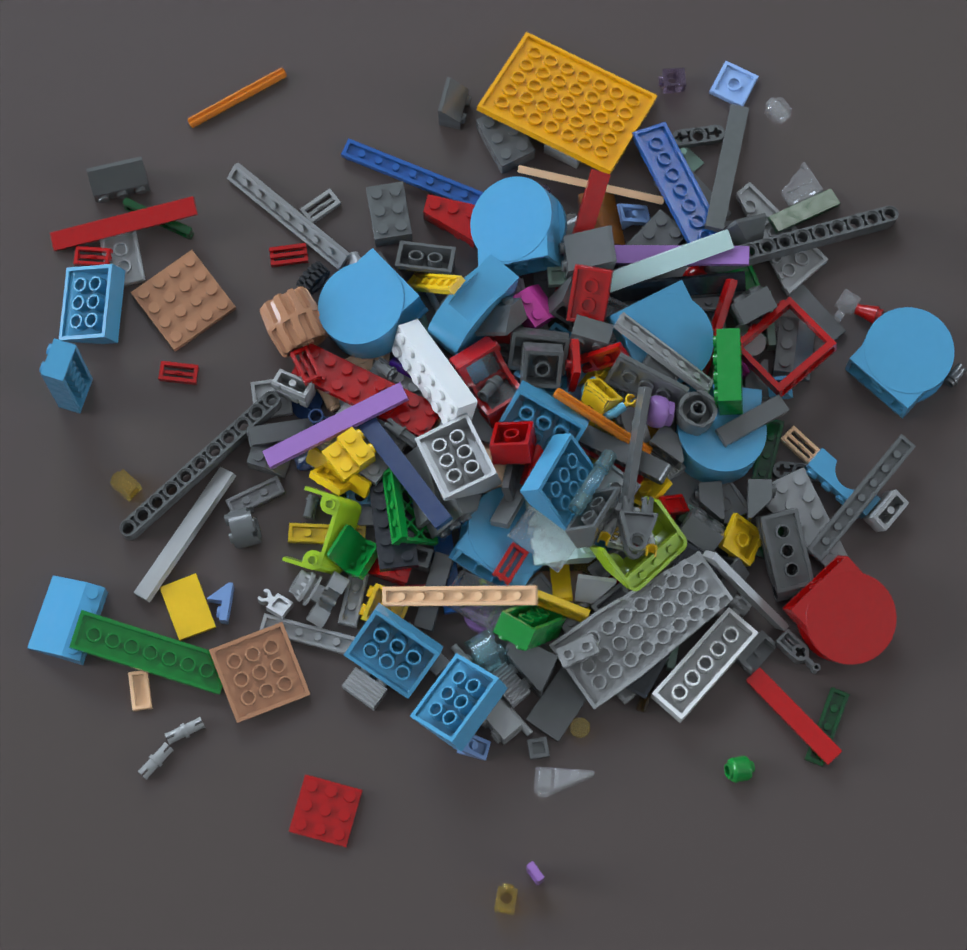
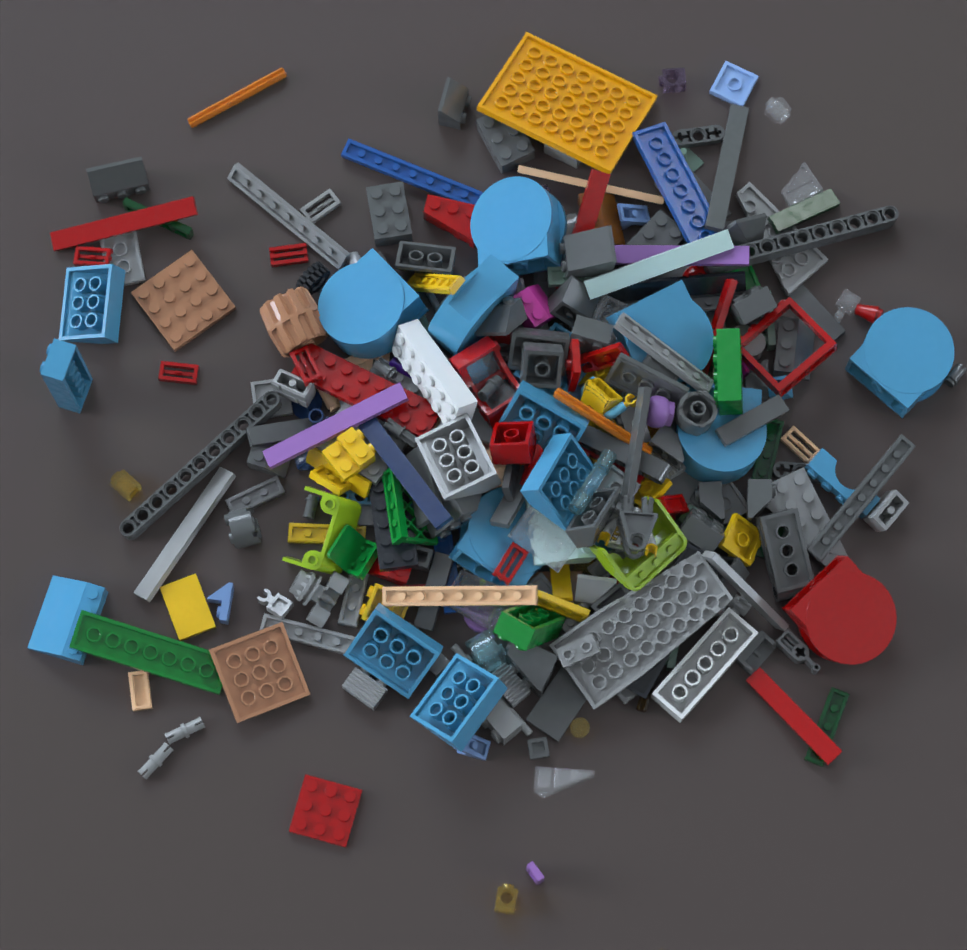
(589, 292): red tile -> none
(739, 769): green head -> none

